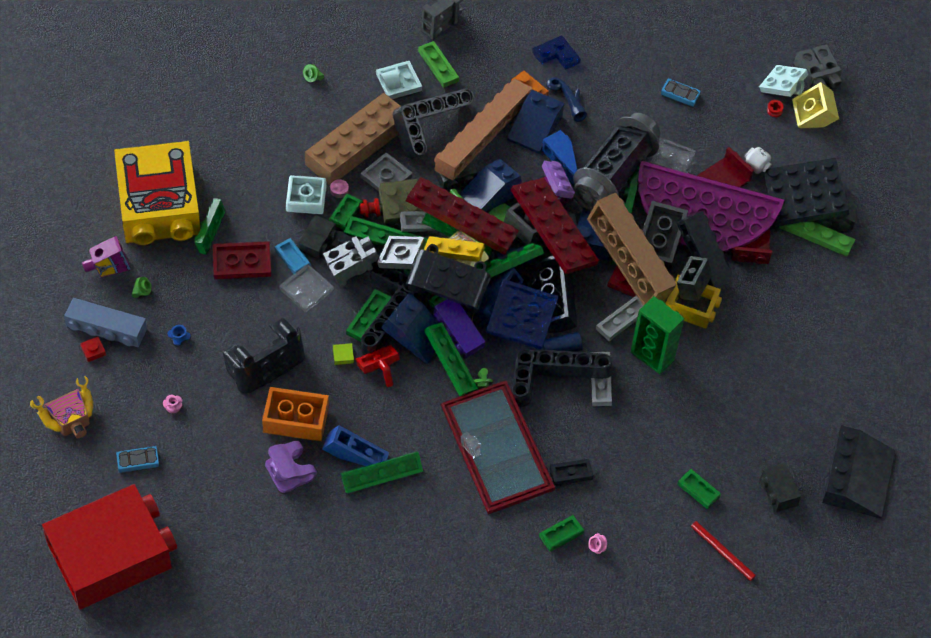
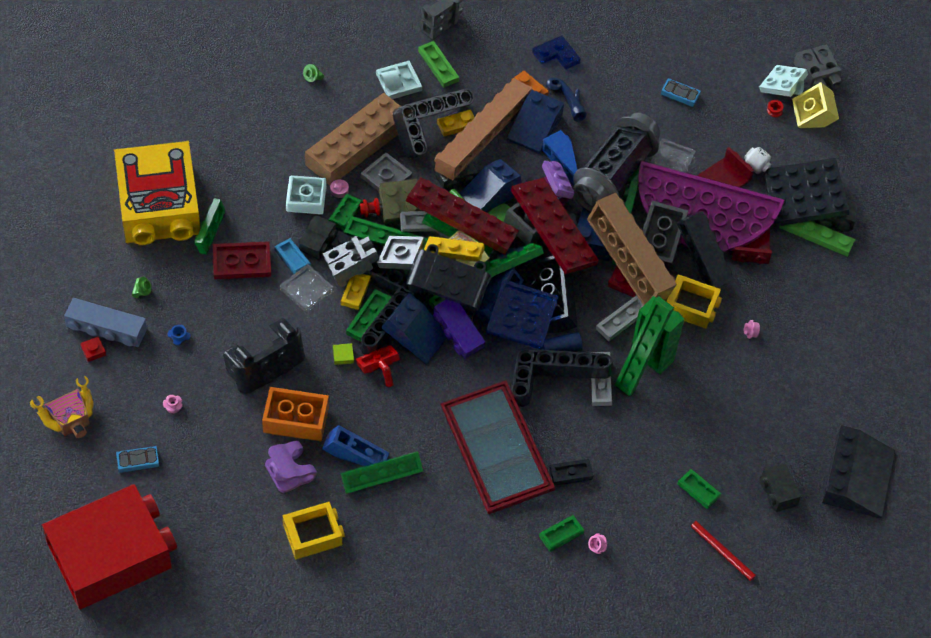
(107, 258): magenta torso -> none
(317, 545): none -> yellow window
(355, 291): none -> yellow plate
(450, 359): green plate -> none
(455, 123): none -> yellow plate
(471, 444): clear plate -> none
(483, 382): bright green plate -> none
(644, 346): none -> green plate
(694, 278): pearl dark grey brick -> none
(752, 329): none -> bright pink plate

